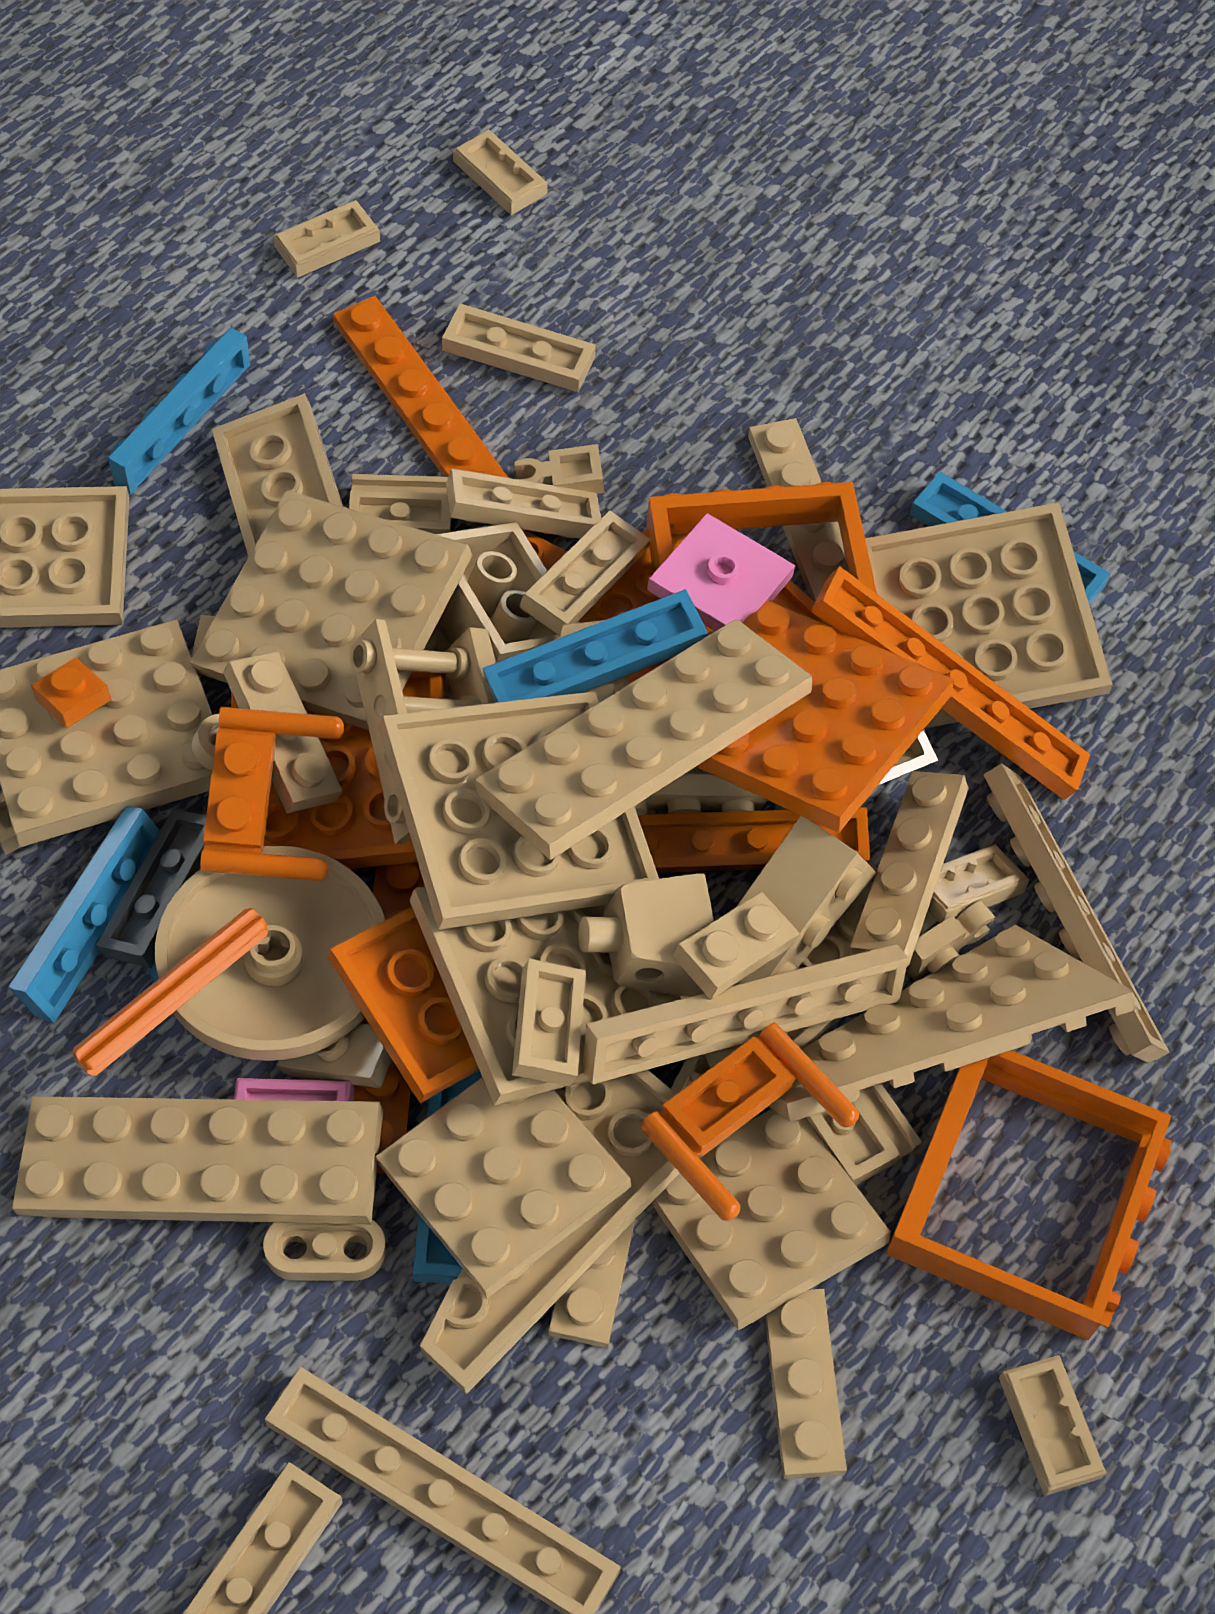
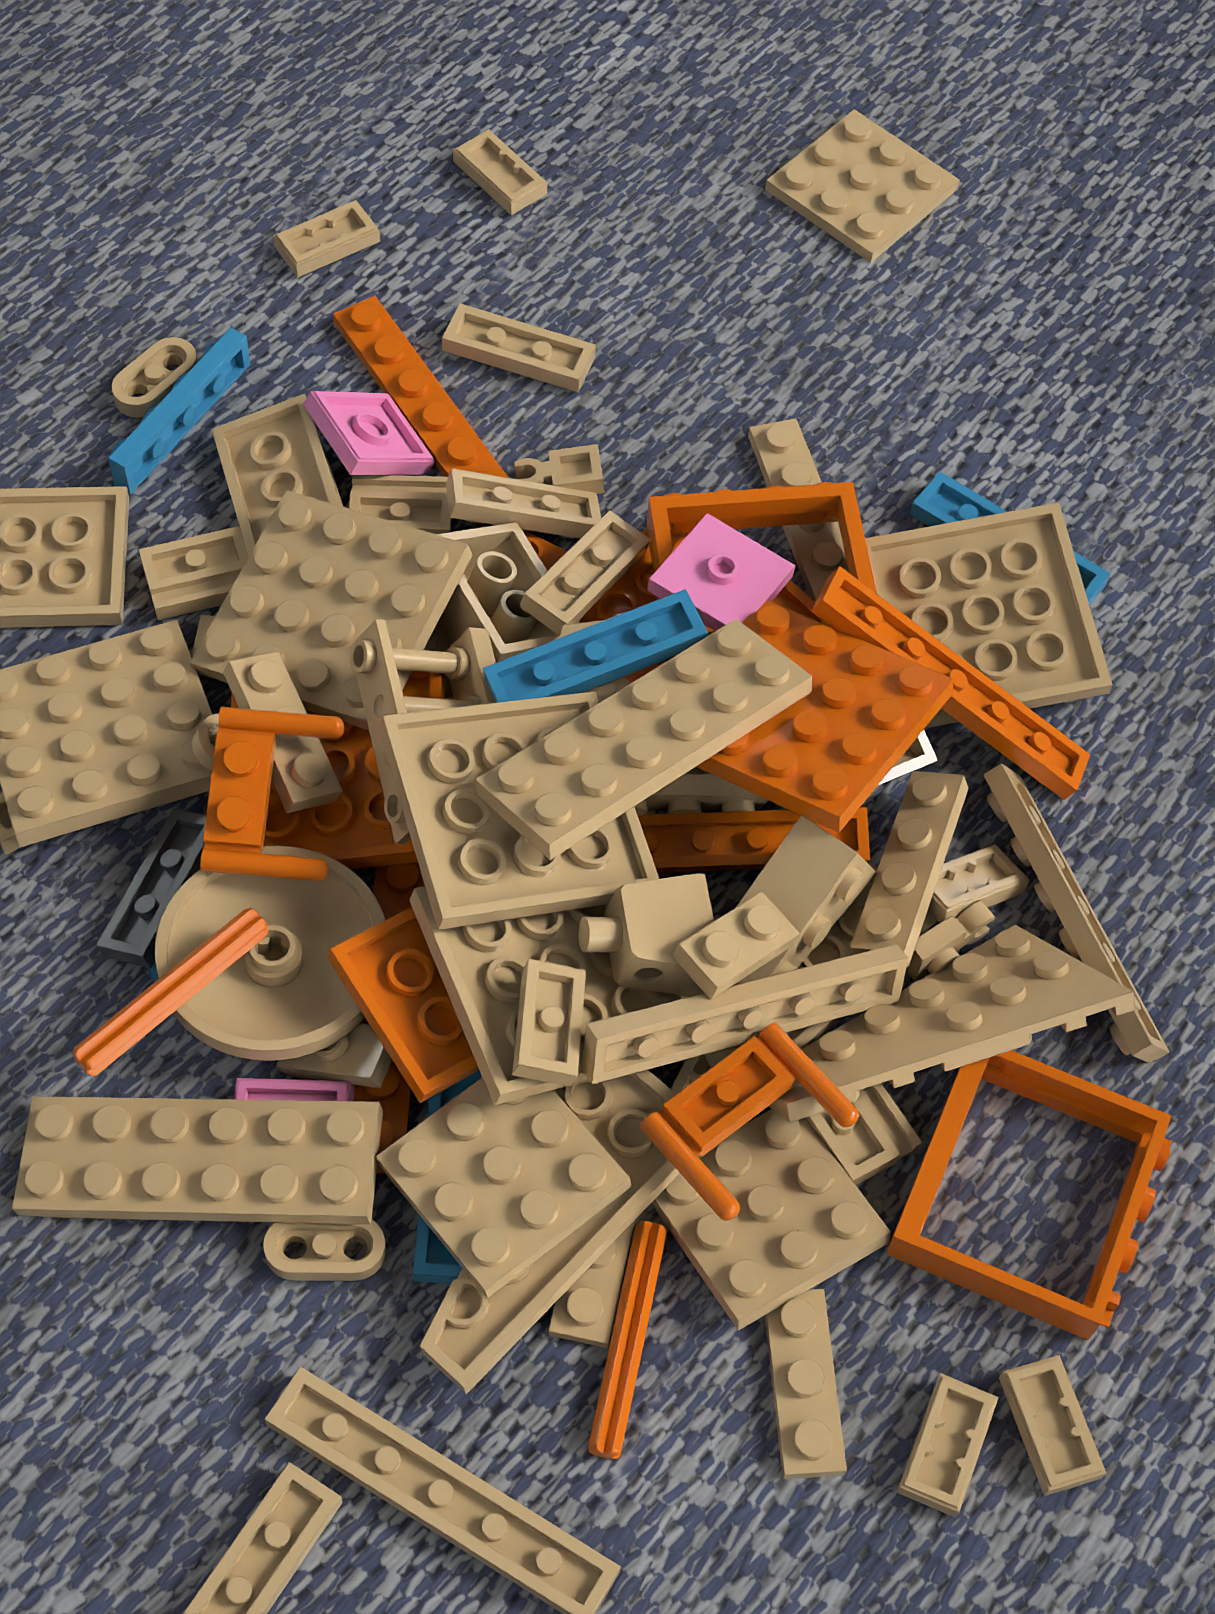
(71, 692): orange plate -> none
(71, 938): dark azure plate -> none
(150, 377): none -> tan plate
(193, 571): none -> tan plate
(369, 433): none -> bright pink plate
(627, 1341): none -> orange axle
(862, 185): none -> tan plate
(947, 1445): none -> tan plate

